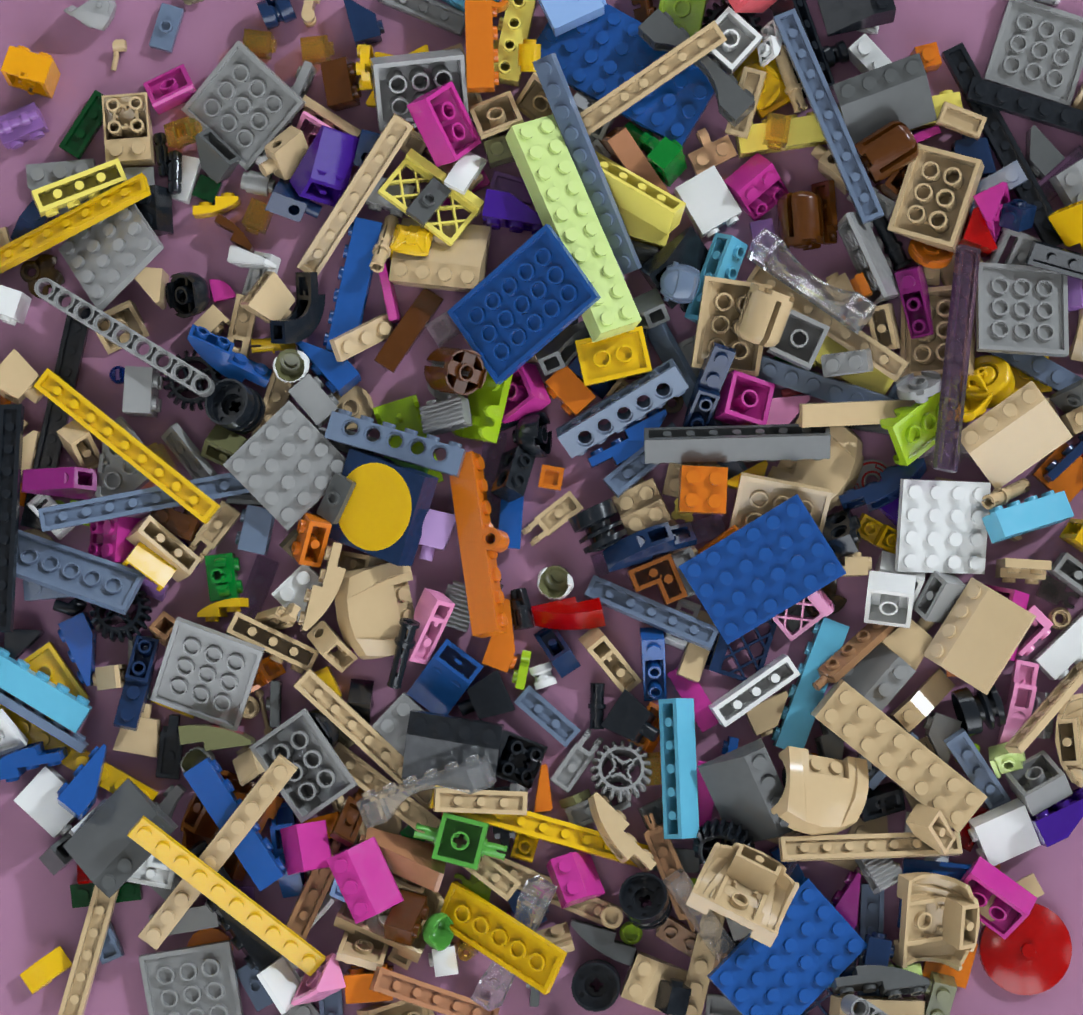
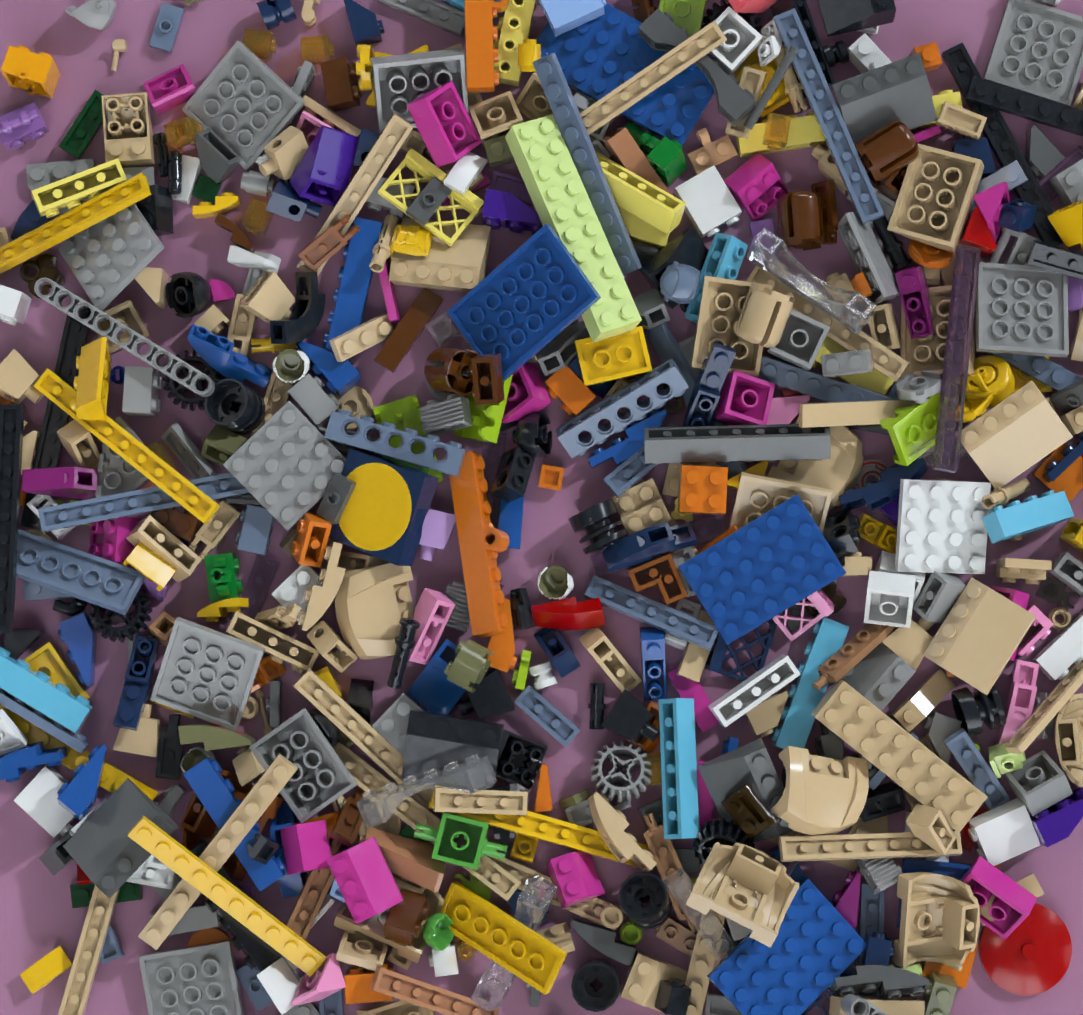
(92, 381): none -> yellow slope
(109, 676): tan slope -> none
(263, 849): none -> black tile
(327, 244): none -> dark orange hinge
(469, 665): none -> olive brick
(487, 379): none -> reddish brown brick
(554, 516): tan hinge -> none
(575, 763): light grey hinge -> none
(748, 811): none -> dark brown plate
(771, 87): none -> dark grey bar

